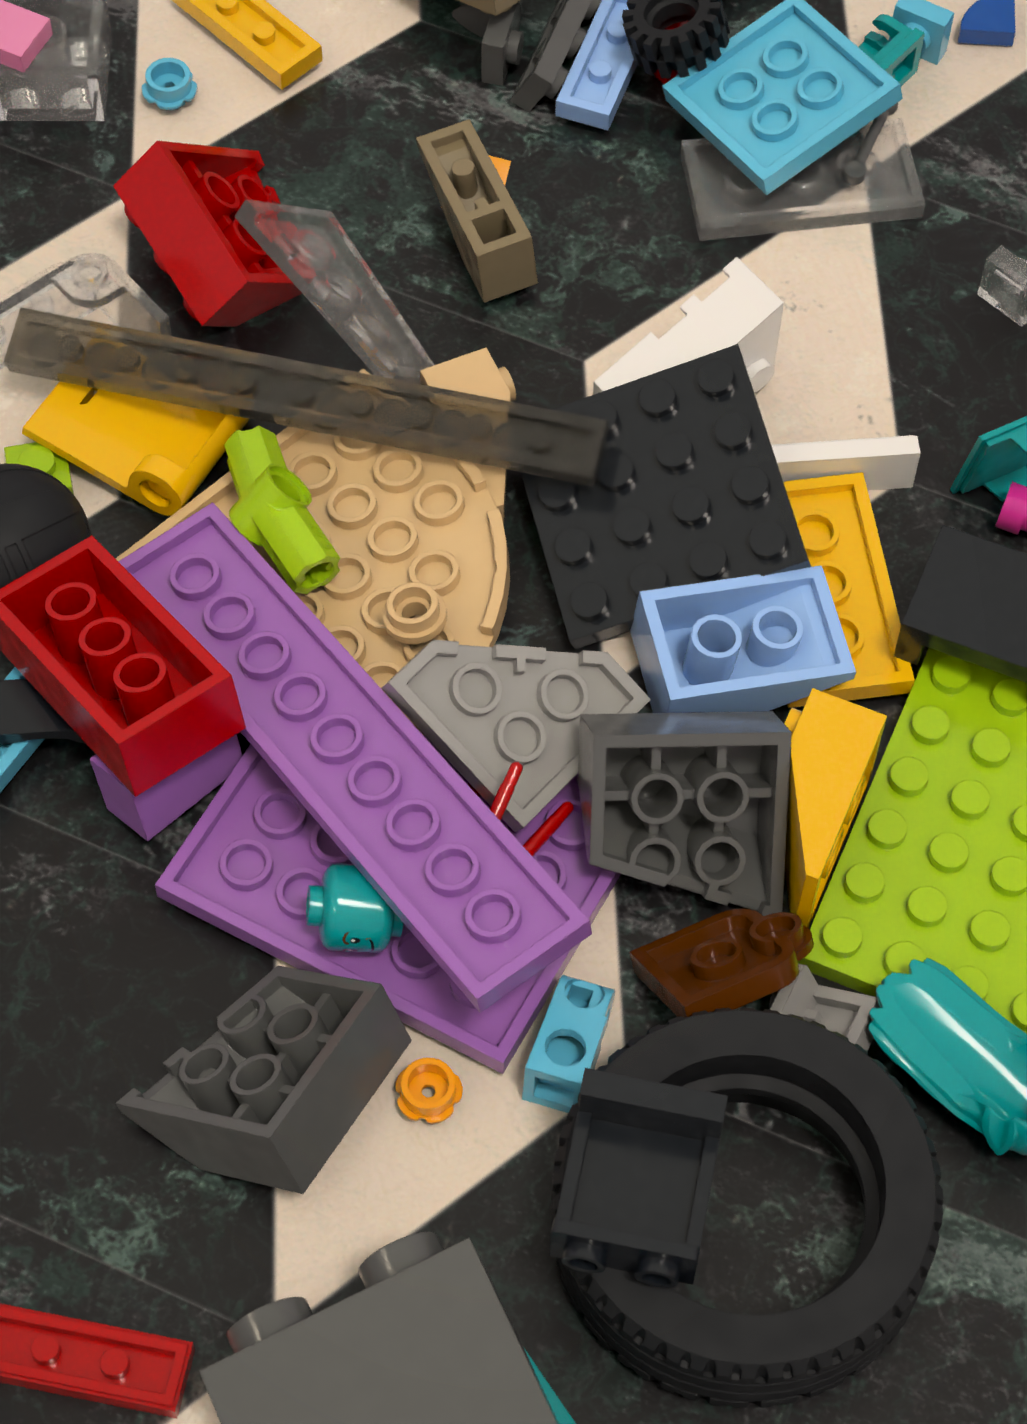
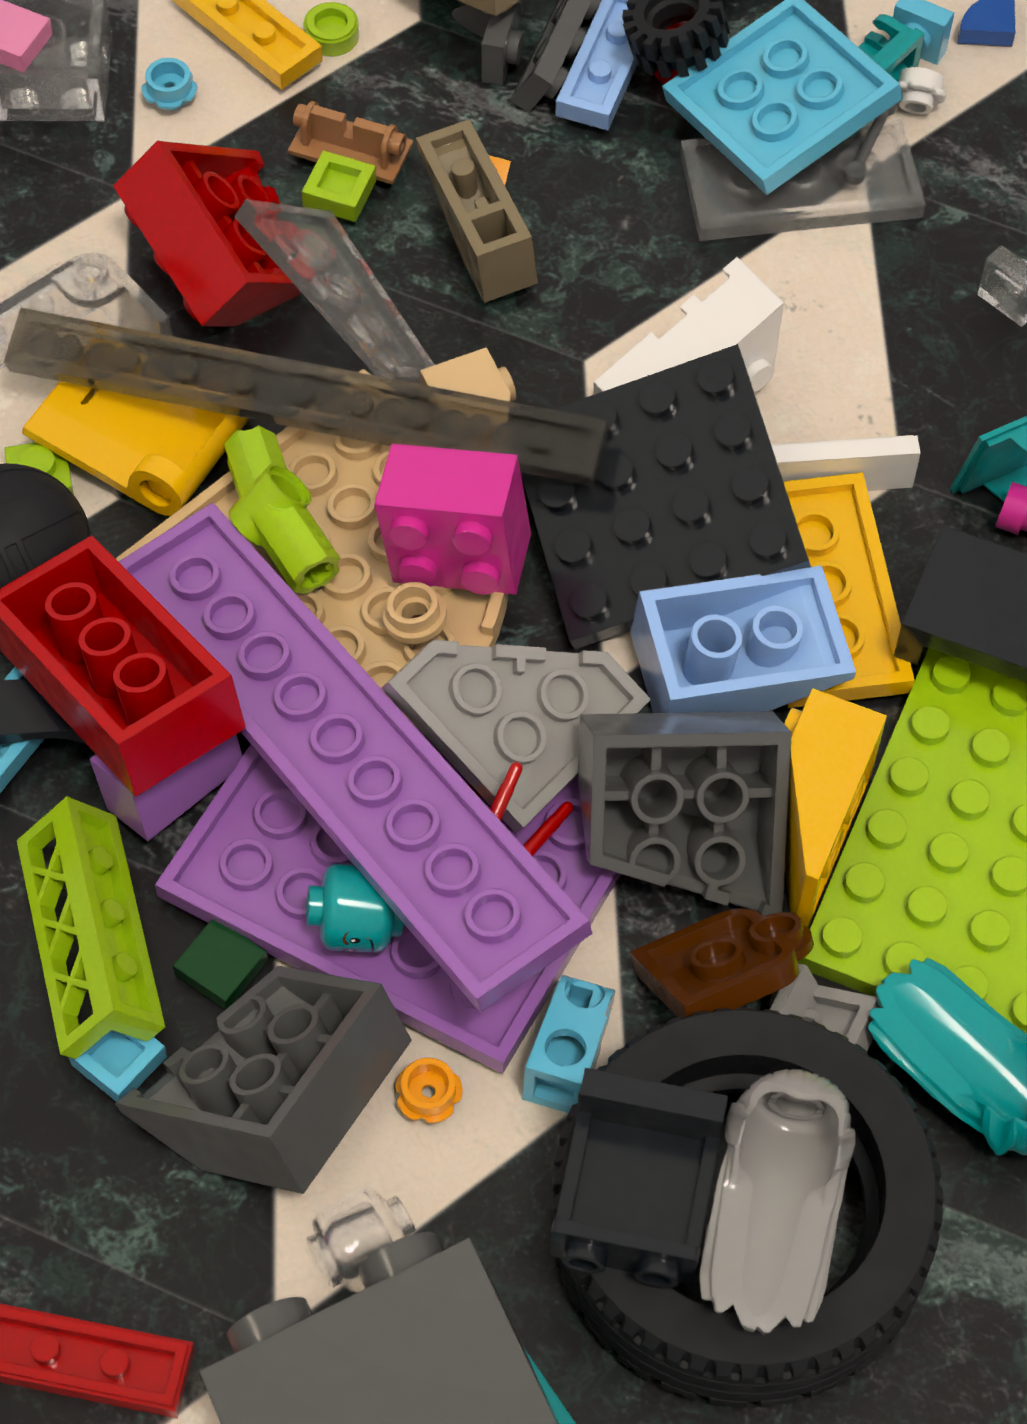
(104, 918): none -> lime fence
(120, 1062): none -> medium azure plate
(220, 963): none -> dark green tile
(333, 27): none -> lime tile
(339, 185): none -> lime plate
(353, 1231): none -> clear head
(360, 140): none -> medium nougat hinge
(453, 518): none -> dark pink brick
(778, 1200): none -> light grey hair
(920, 90): none -> white plate

